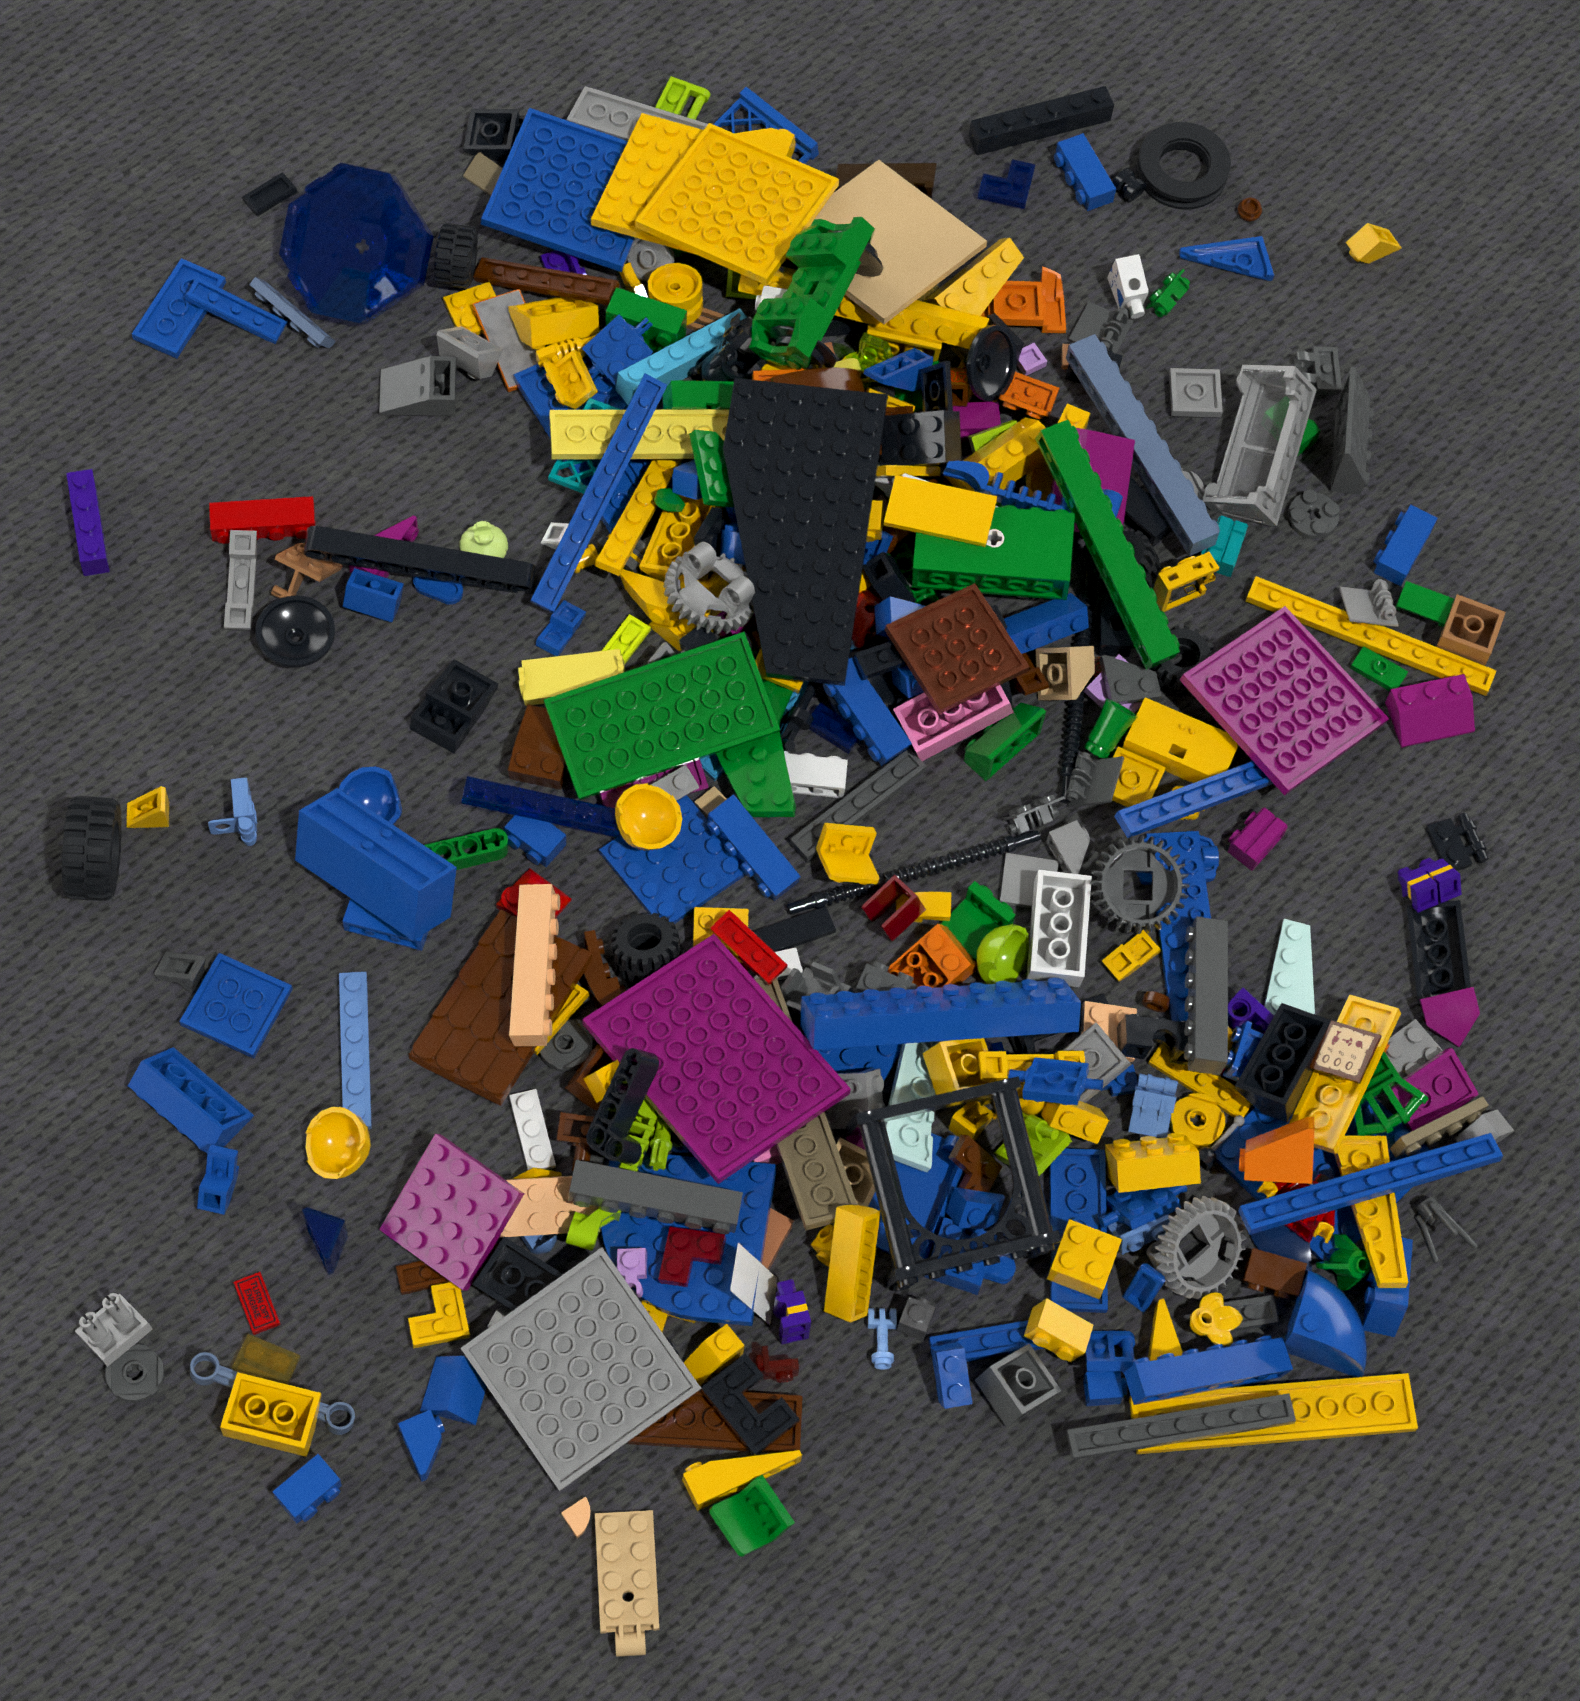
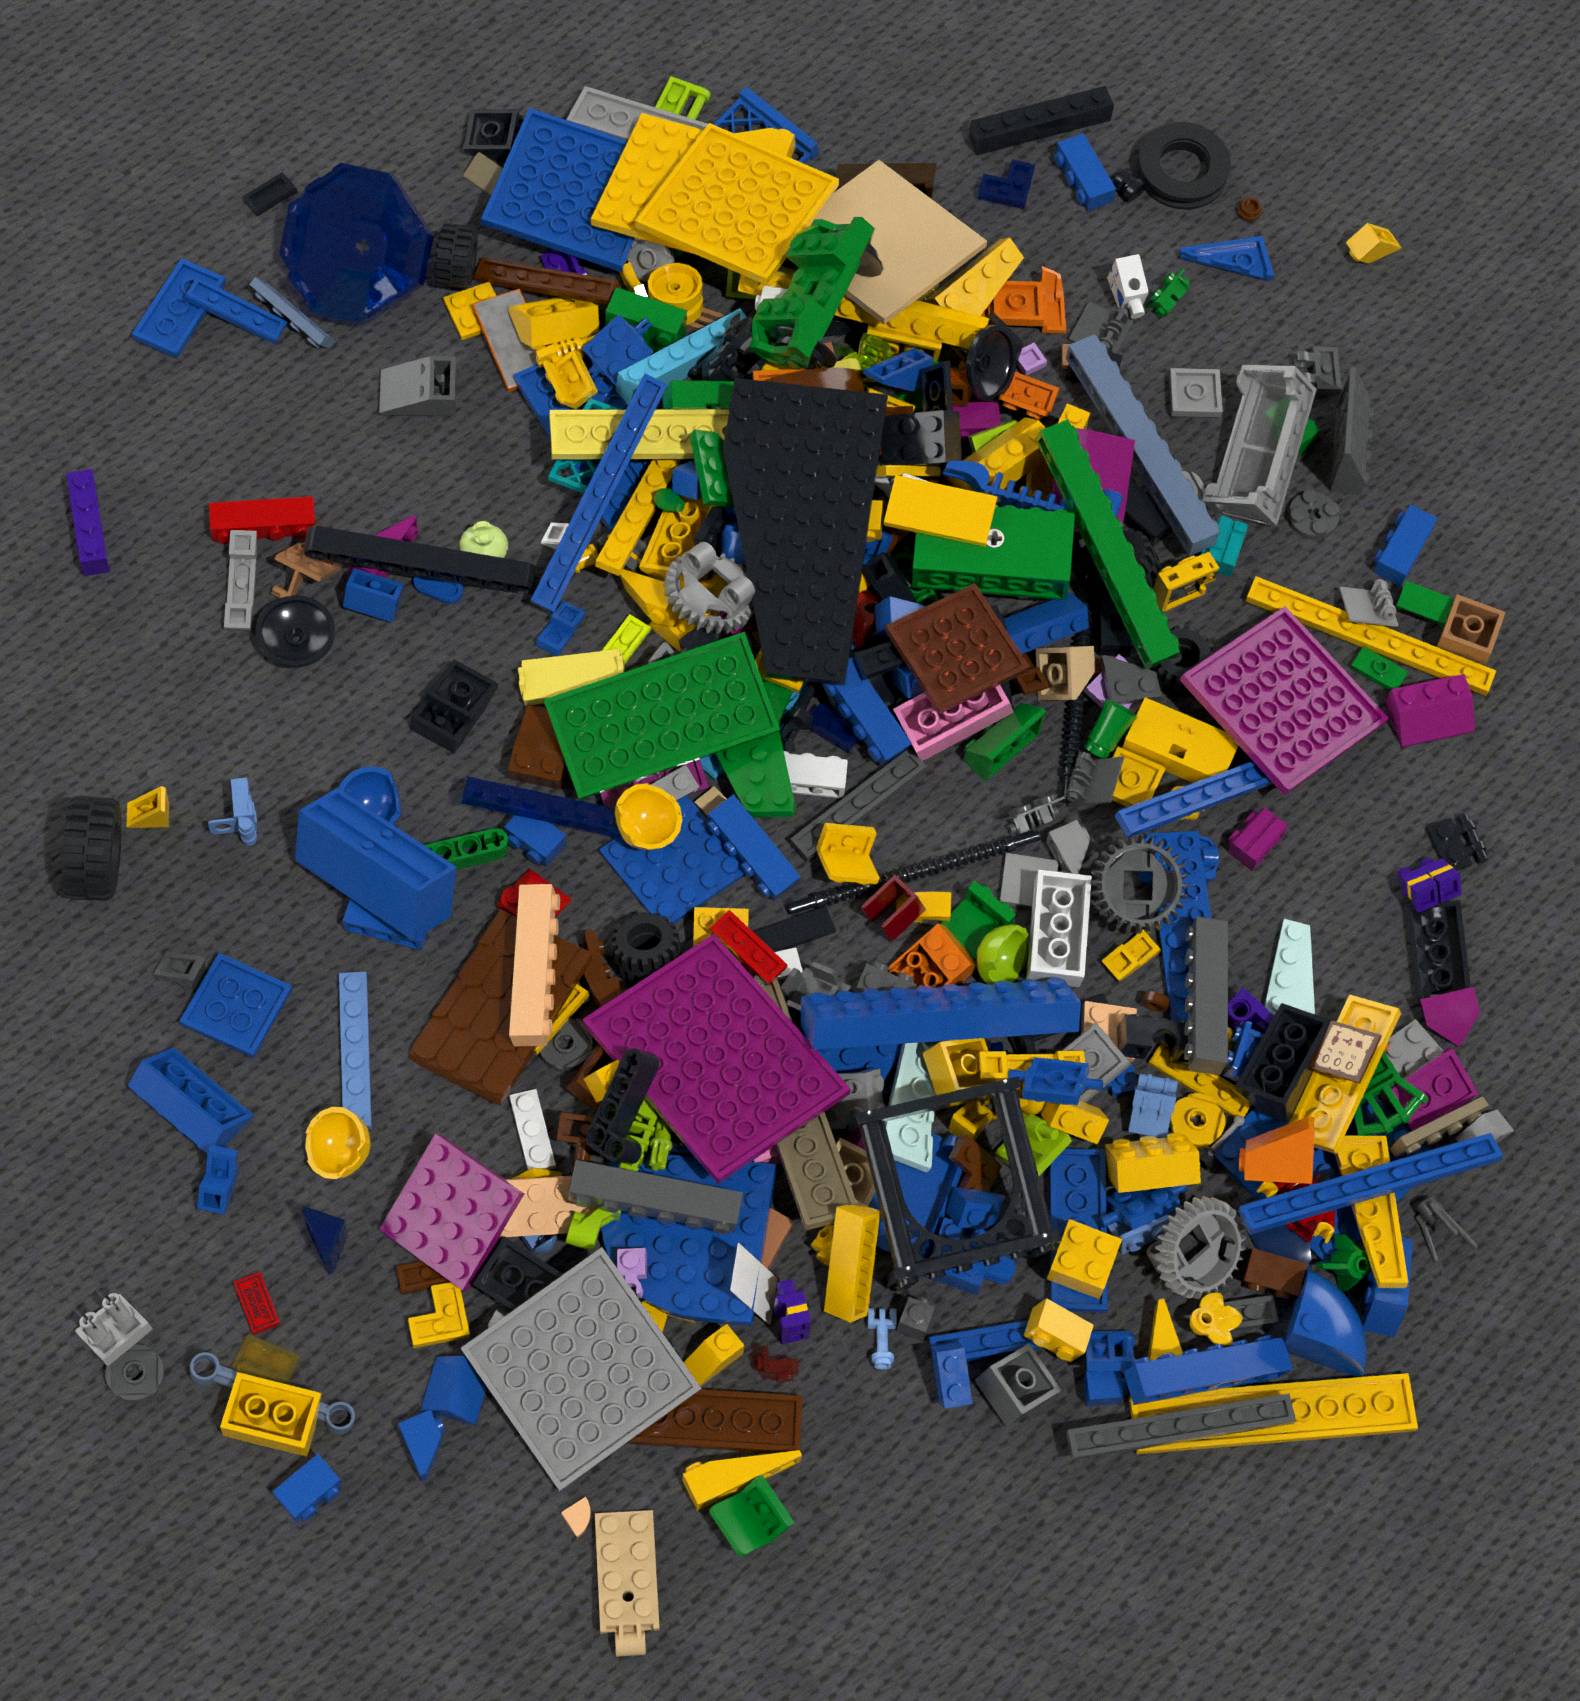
(471, 351): light grey slope -> none
(683, 1248): dark red plate -> none
(727, 1397): black plate -> none
(1144, 1287): blue tile -> none

